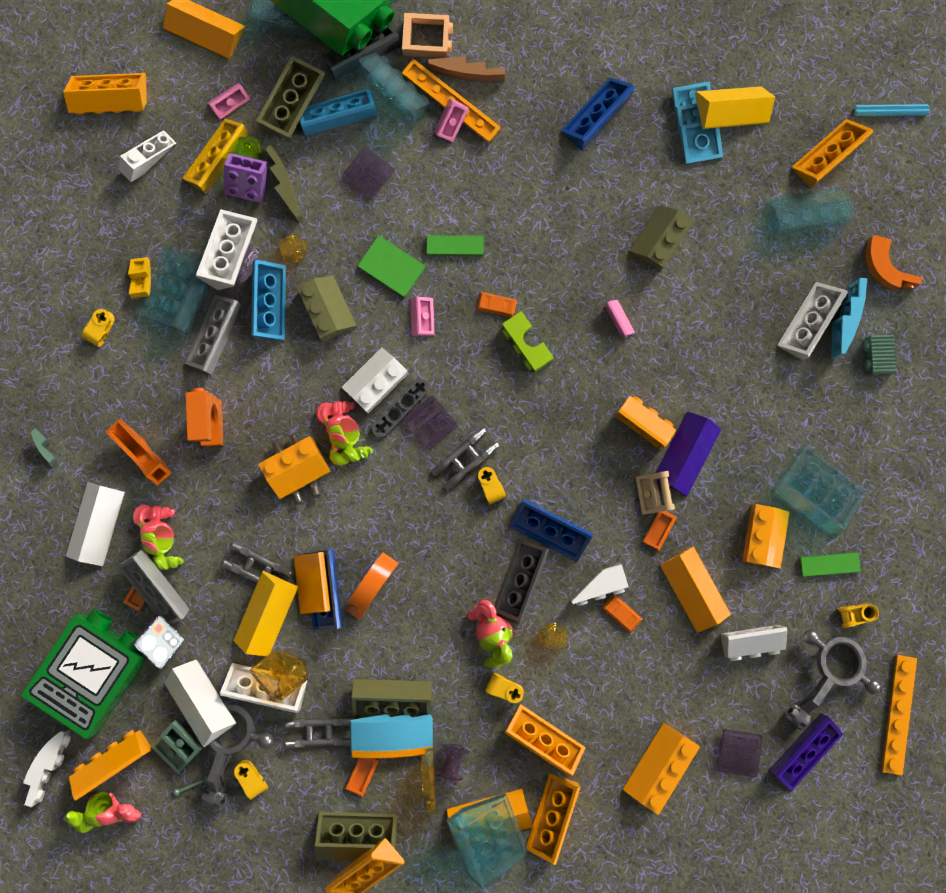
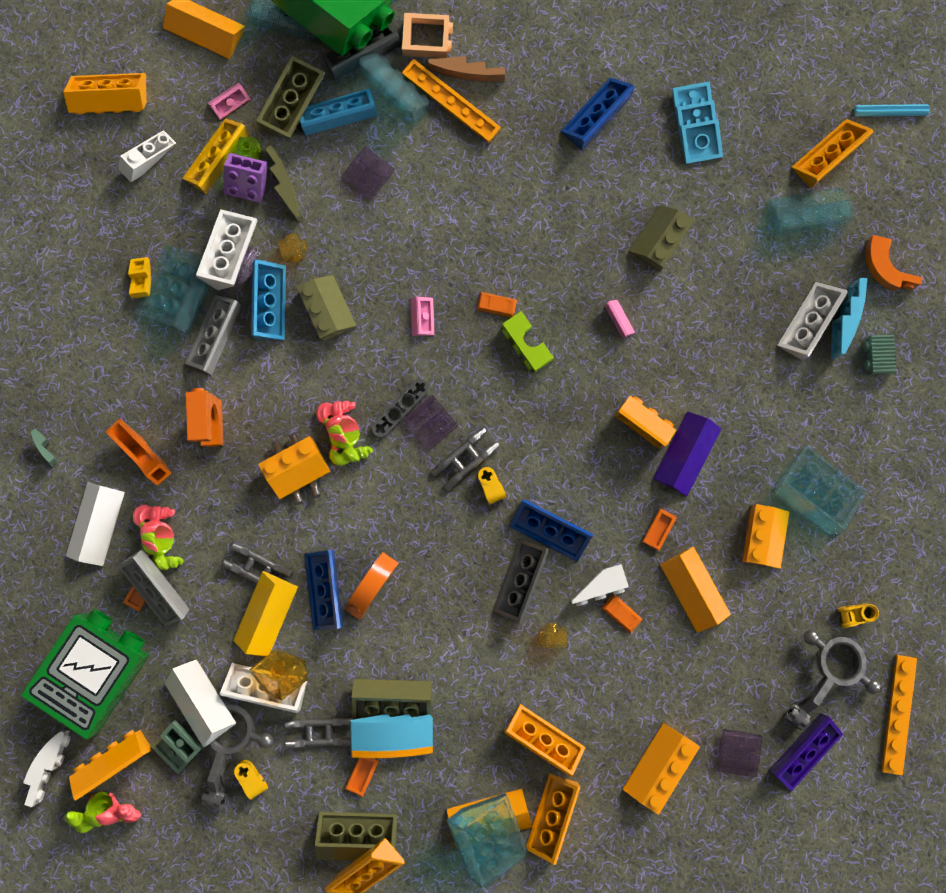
(97, 328): yellow piece -> none
(158, 642): tile -> none
(176, 792): sand green hinge -> none
(311, 583): light orange tile -> none
(375, 380): white slope -> none
(391, 266): bright green tile -> none
(428, 778): clear yellow plate -> none
(451, 120): bright pink slope -> none
(452, 764): clear purple hose -> none
(455, 245): bright green tile -> none
(490, 634): hair -> none
(501, 687): yellow piece -> none
(649, 493): tan plate -> none
(734, 107): yellow slope -> none
(754, 642): white slope -> none
(830, 564): bright green tile -> none

